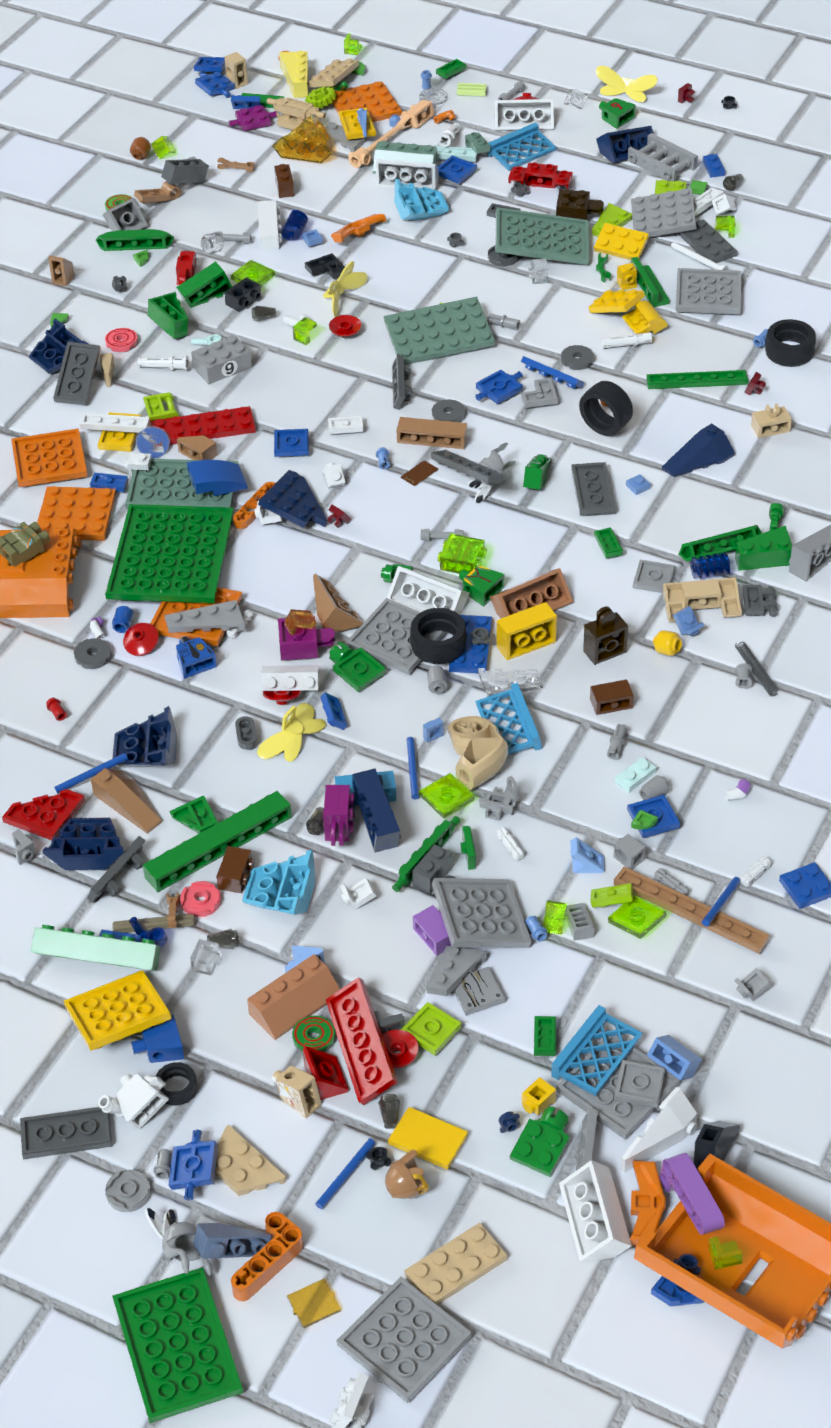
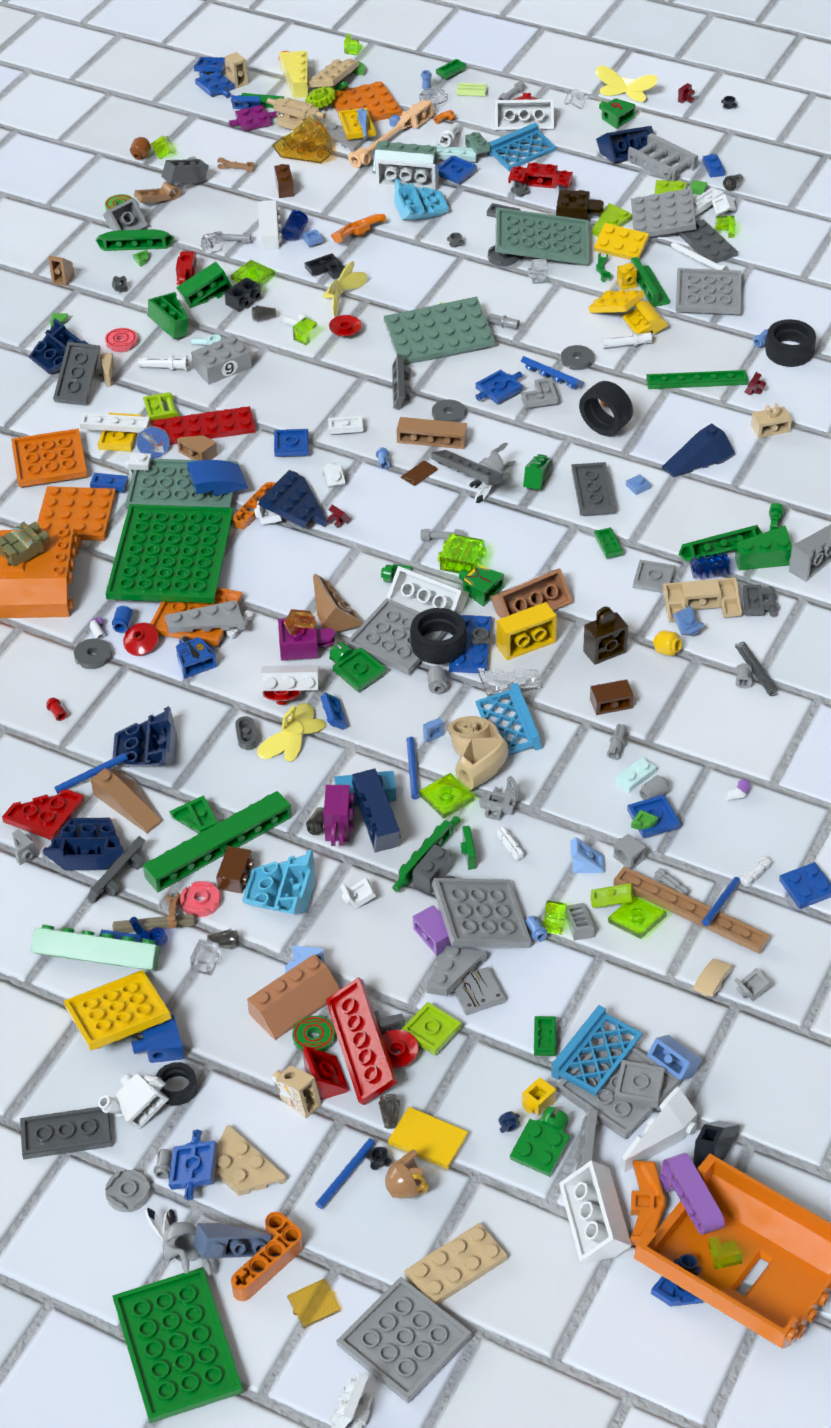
(711, 977): none -> tan slope

